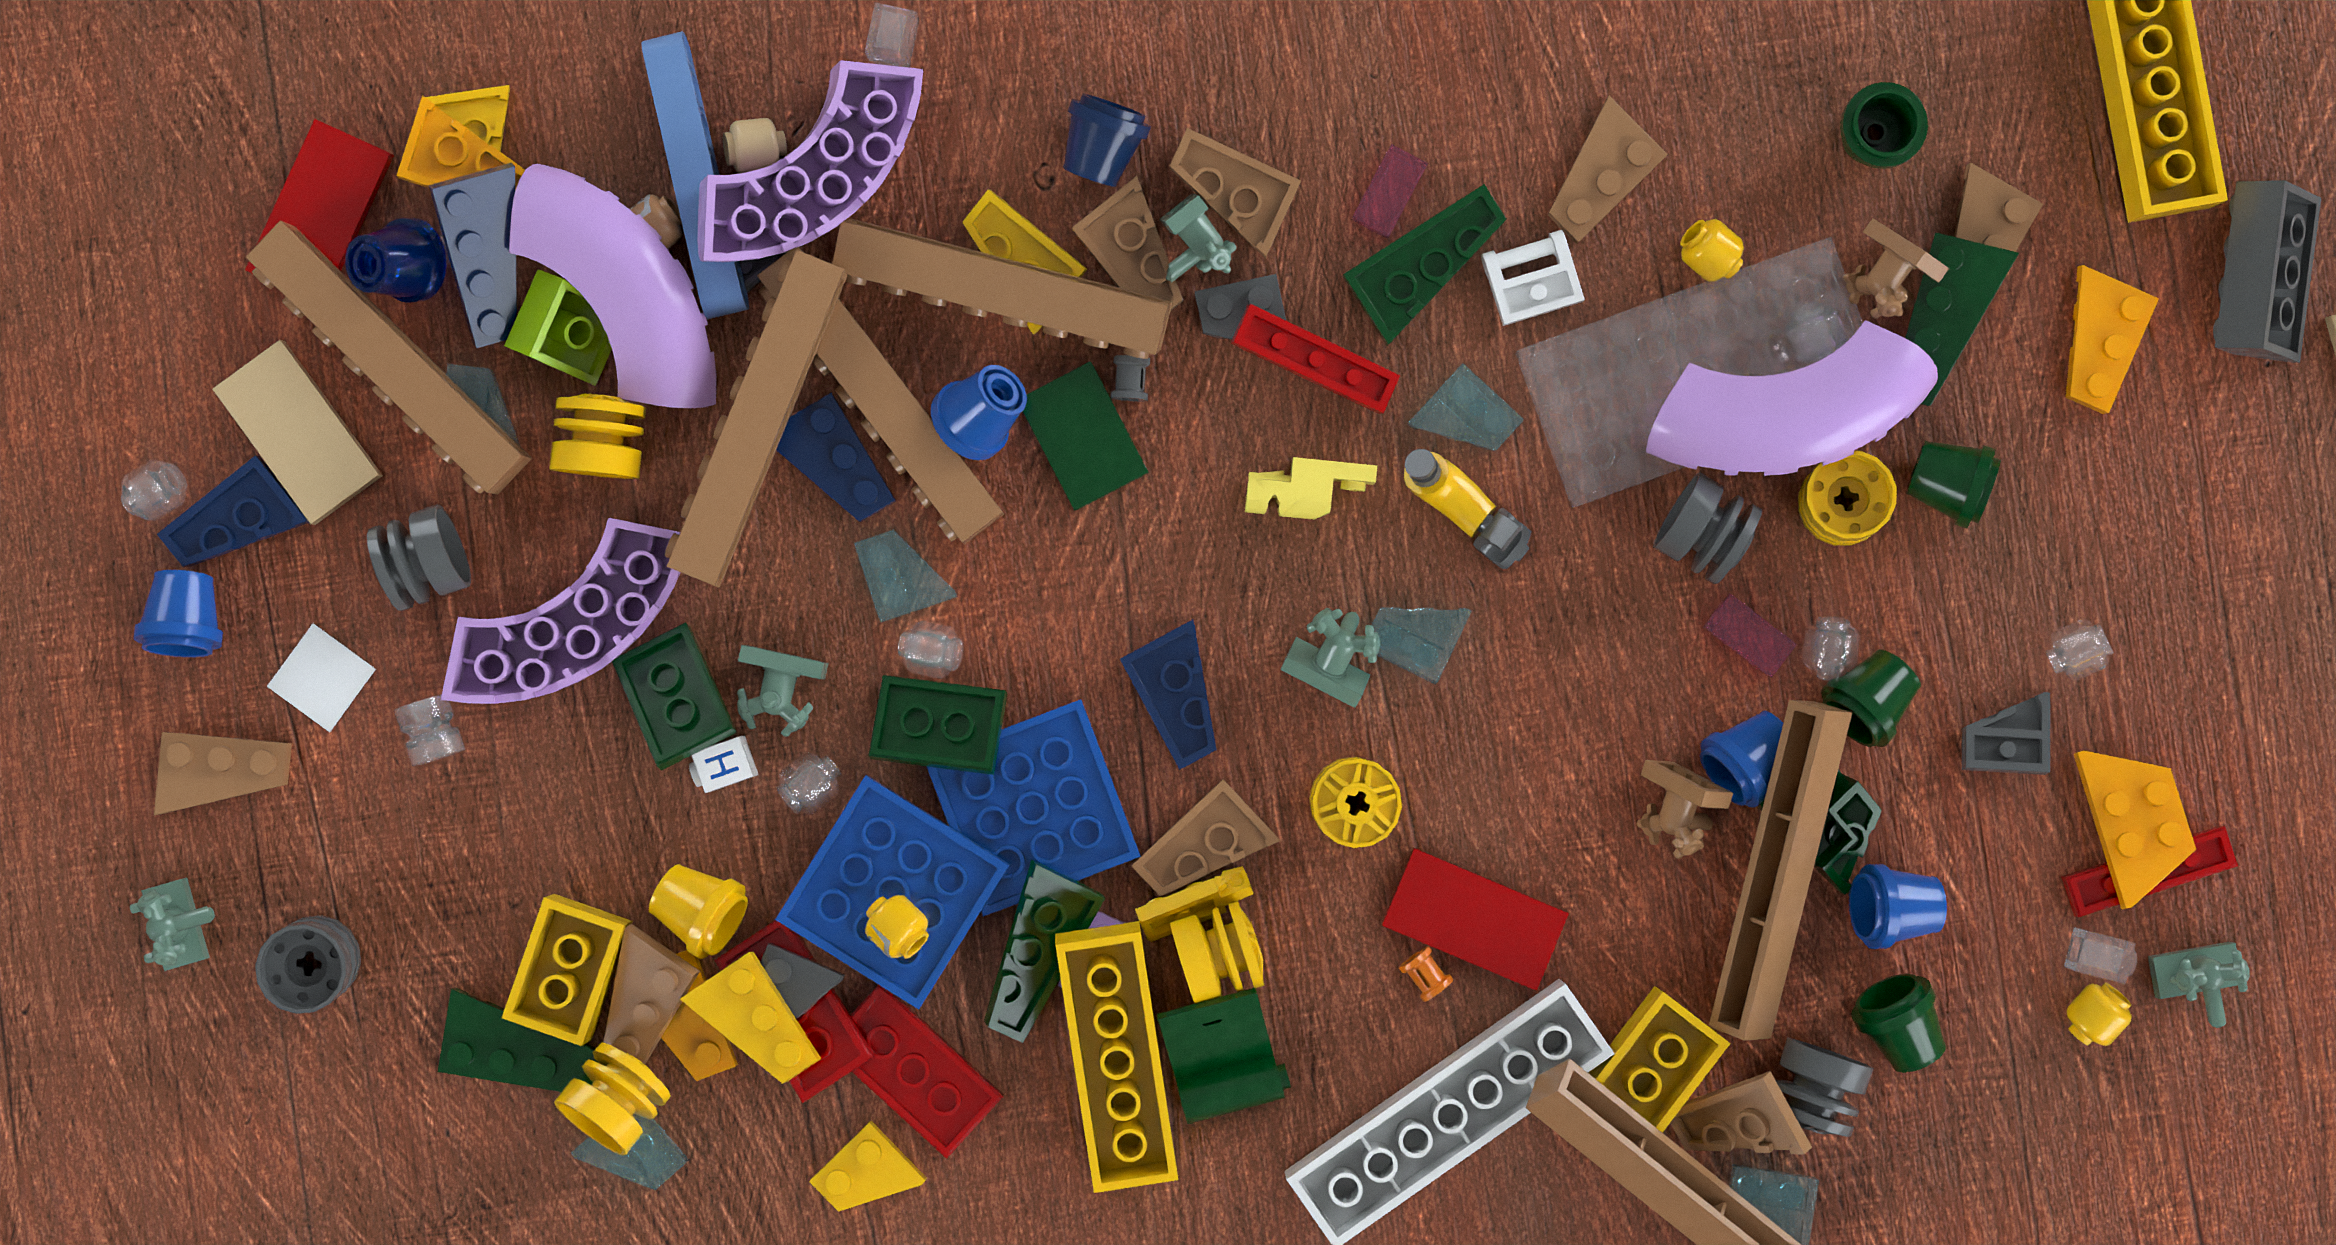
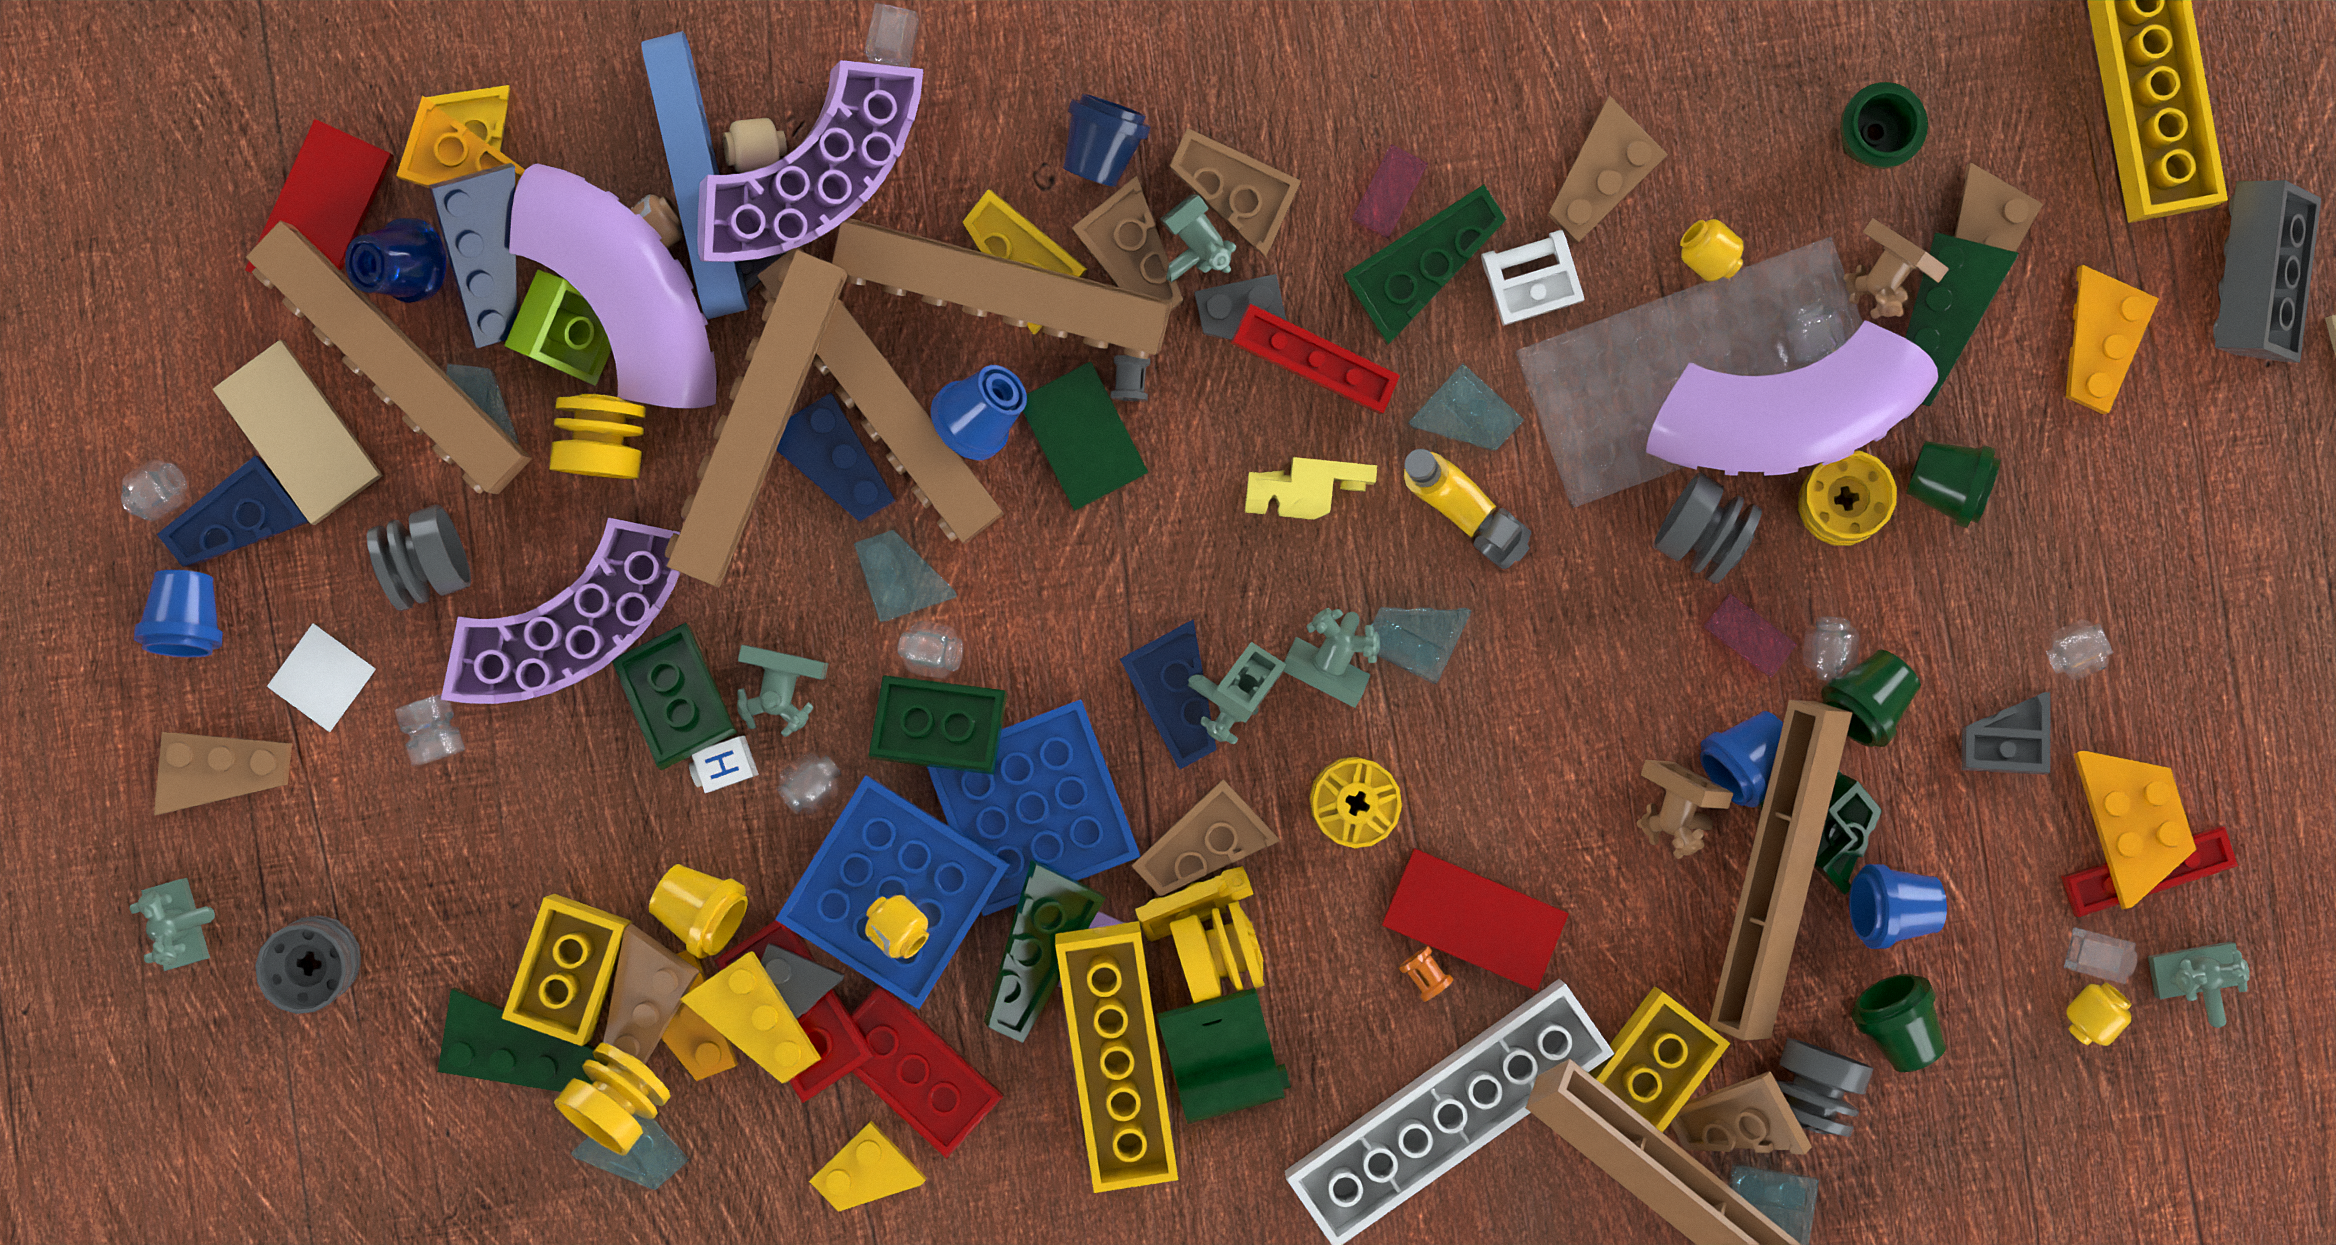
(1239, 690): none -> sand green piece

